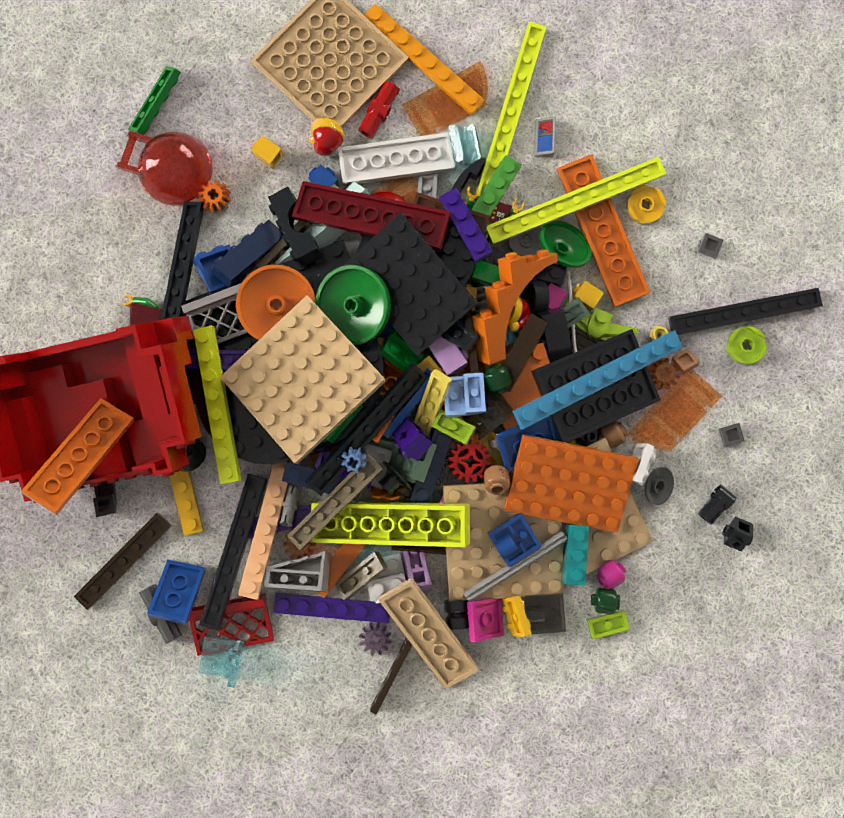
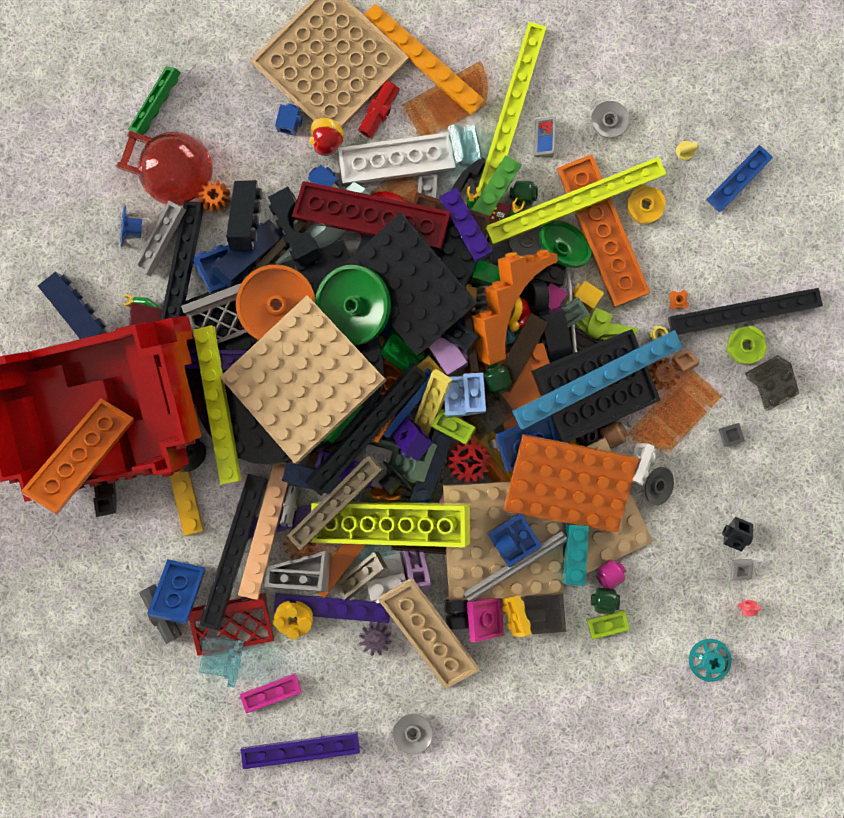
(71, 307): none -> dark blue brick
(122, 561): dark brown plate -> none
(129, 227): none -> blue wheel
(159, 238): none -> light grey plate
(243, 215): none -> black brick
(267, 152): yellow brick -> none
(270, 693): none -> dark pink plate
(288, 119): none -> blue brick
(291, 628): none -> yellow plate
(300, 750): none -> dark purple plate
(351, 464): medium blue gear -> none
(388, 681): dark brown tile -> none
(412, 743): none -> light grey dish
(497, 480): medium nougat head -> none
(525, 192): none -> dark green head
(616, 113): none -> light grey dish
(683, 299): none -> orange plate
(686, 150): none -> light yellow plate
(710, 245): dark grey plate -> none
(710, 660): none -> teal wheel
(718, 502): black piece -> none
(739, 178): none -> blue plate
(741, 569): none -> light grey tile
(749, 608): none -> coral plate
(774, 381): none -> clear smoke bracket

